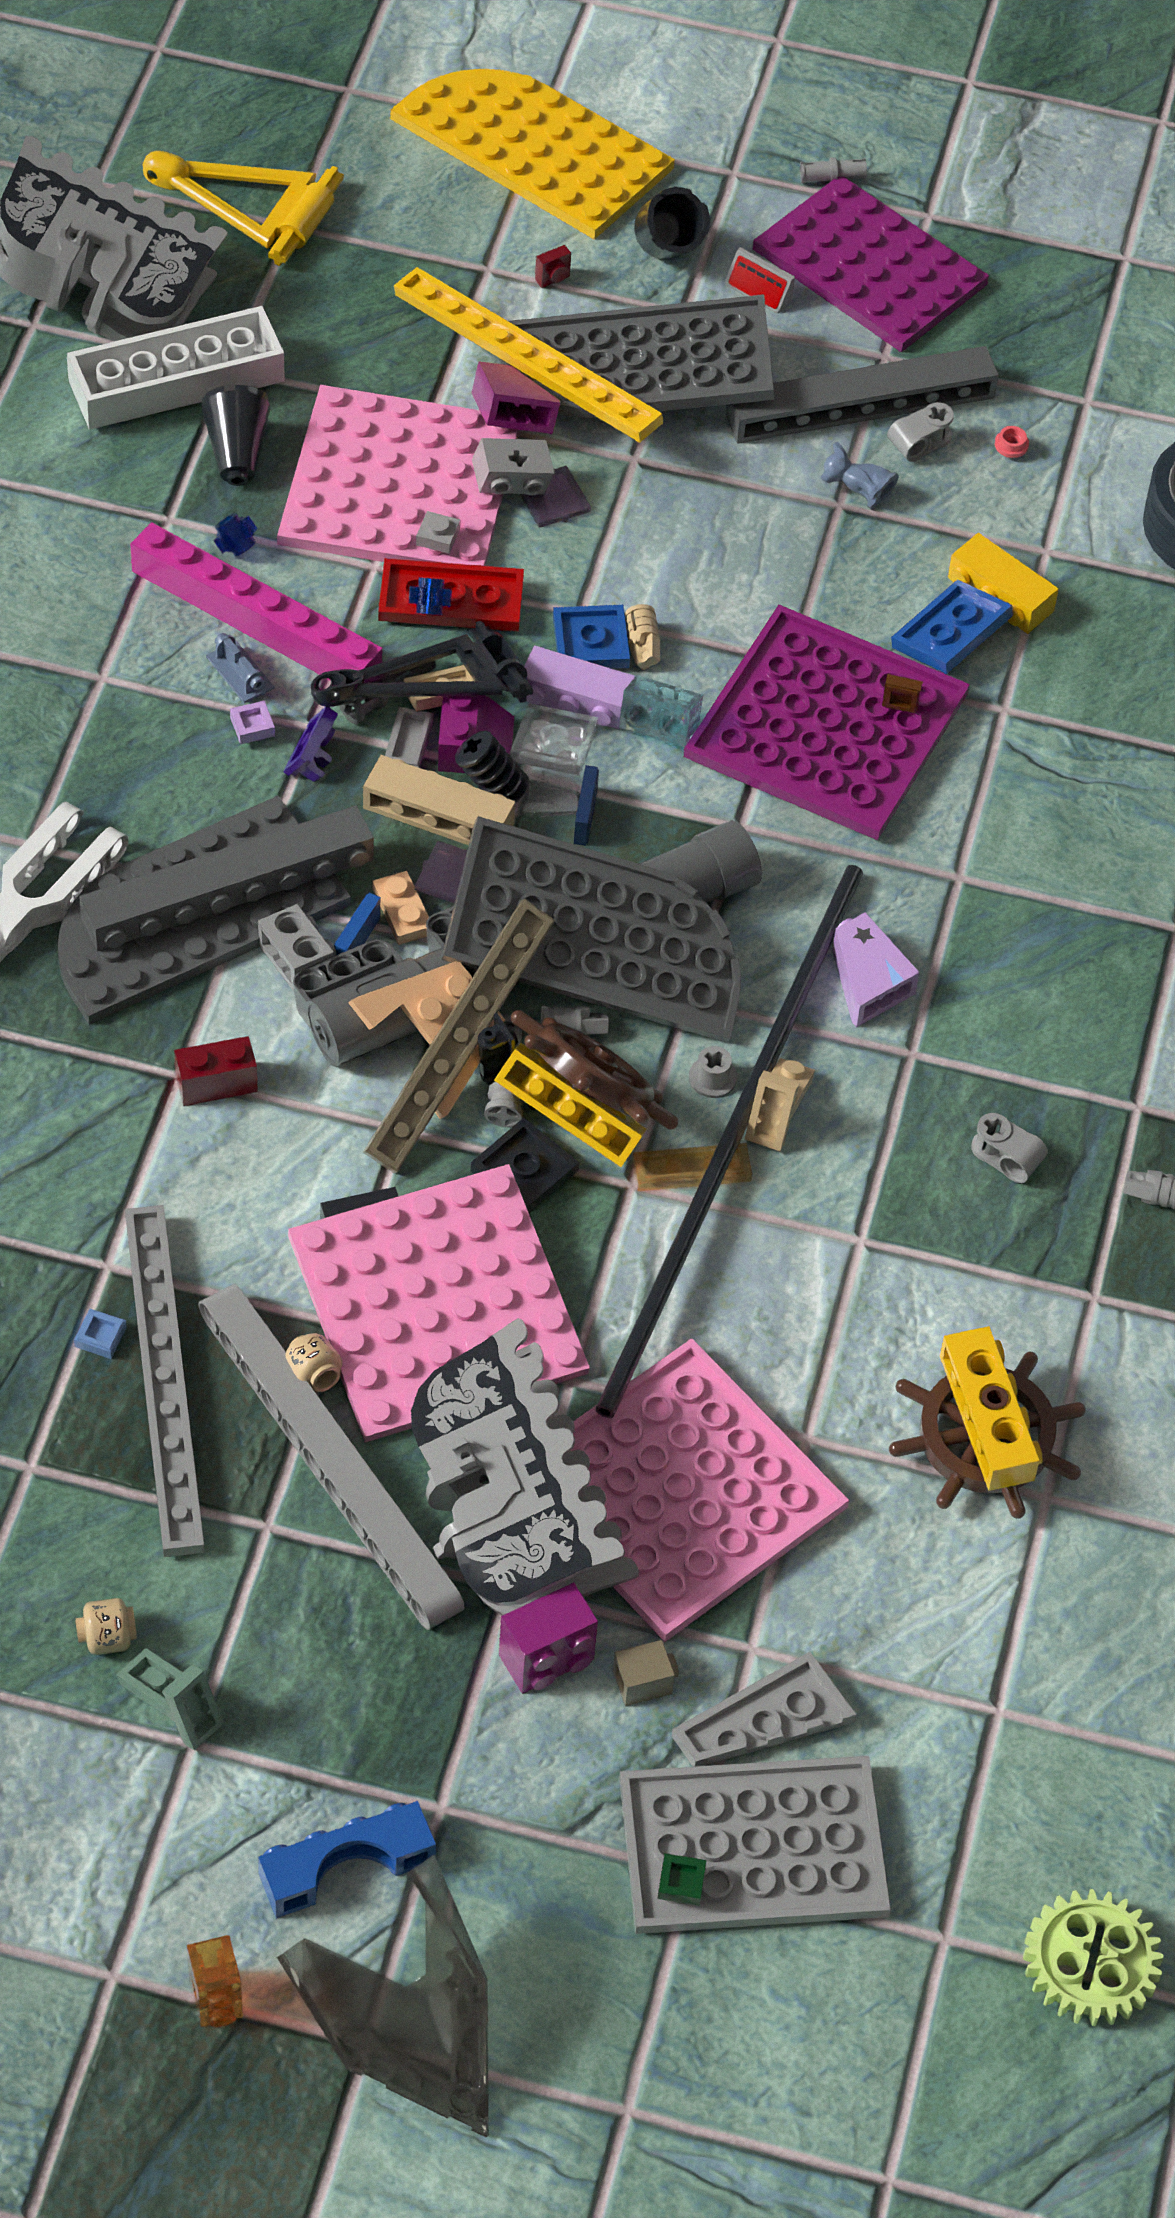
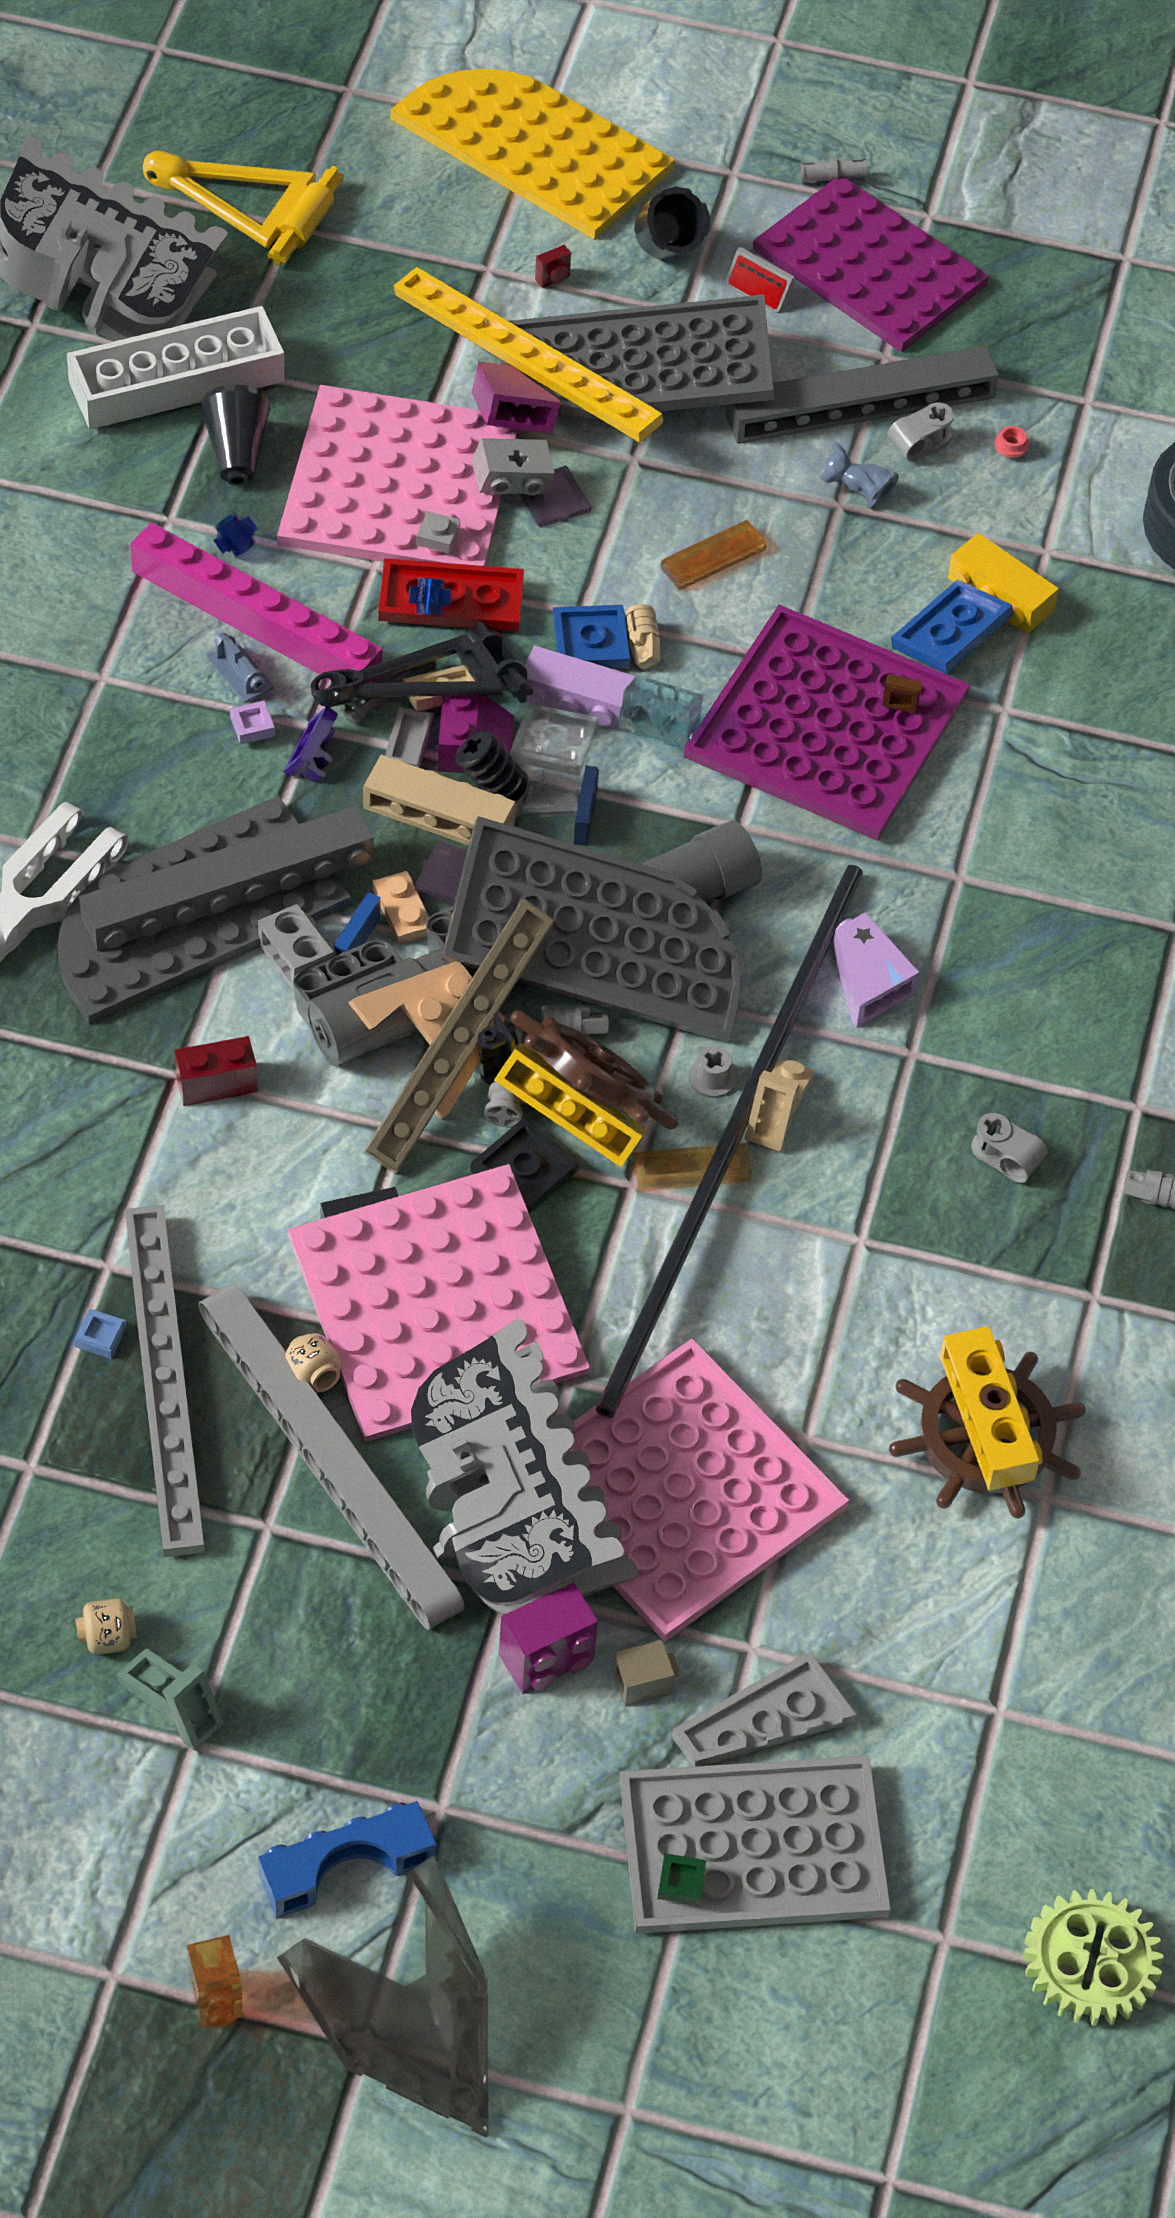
(713, 555): none -> clear orange tile

